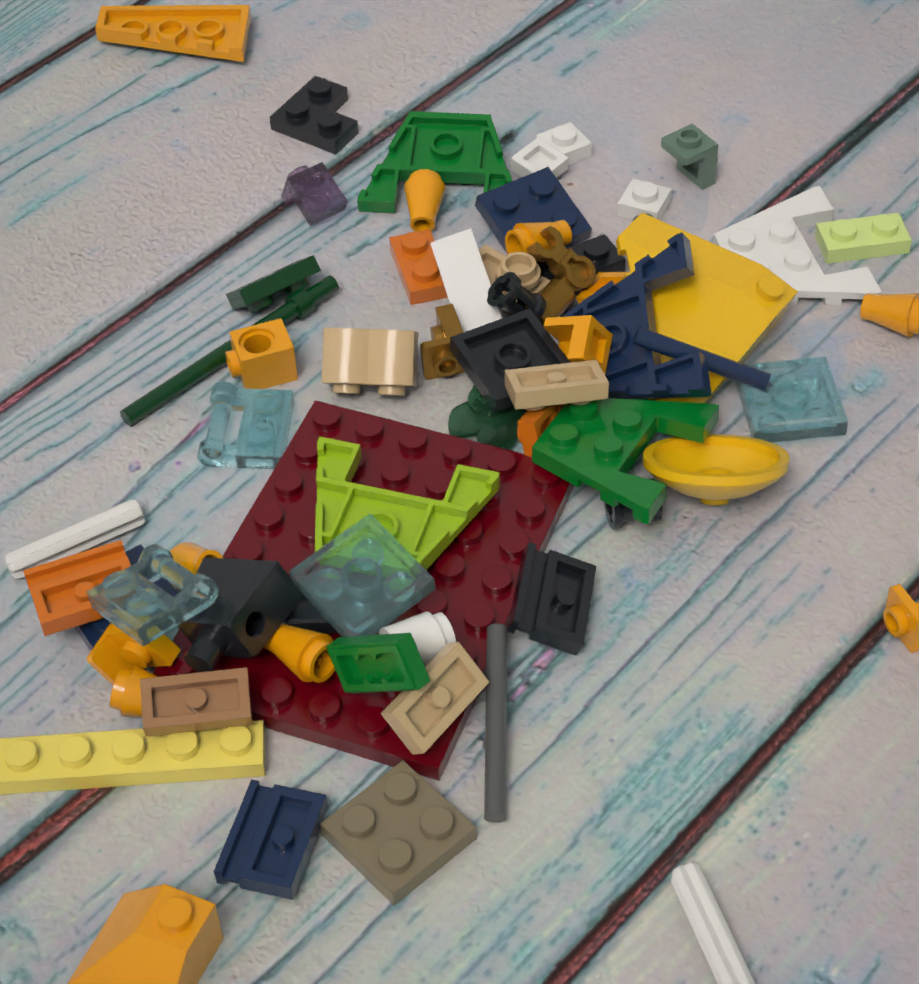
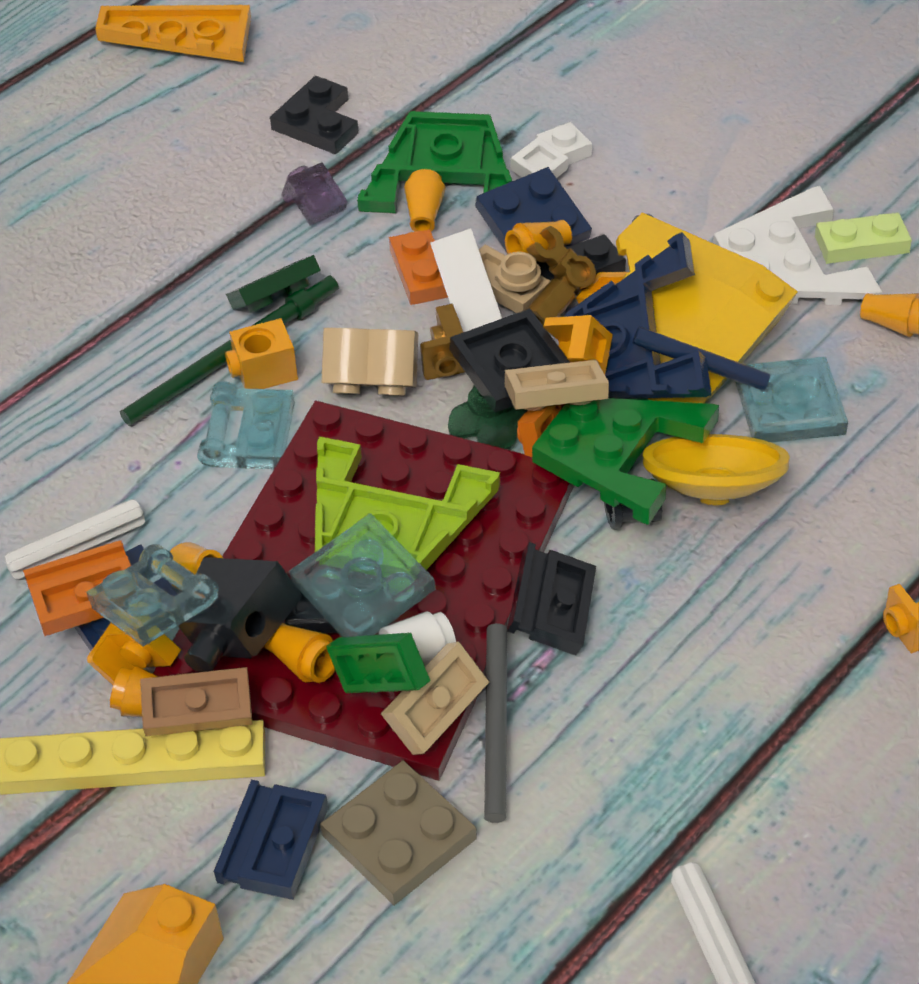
(512, 284): black bush -> none
(645, 198): white plate -> none
(694, 154): sand green bracket -> none

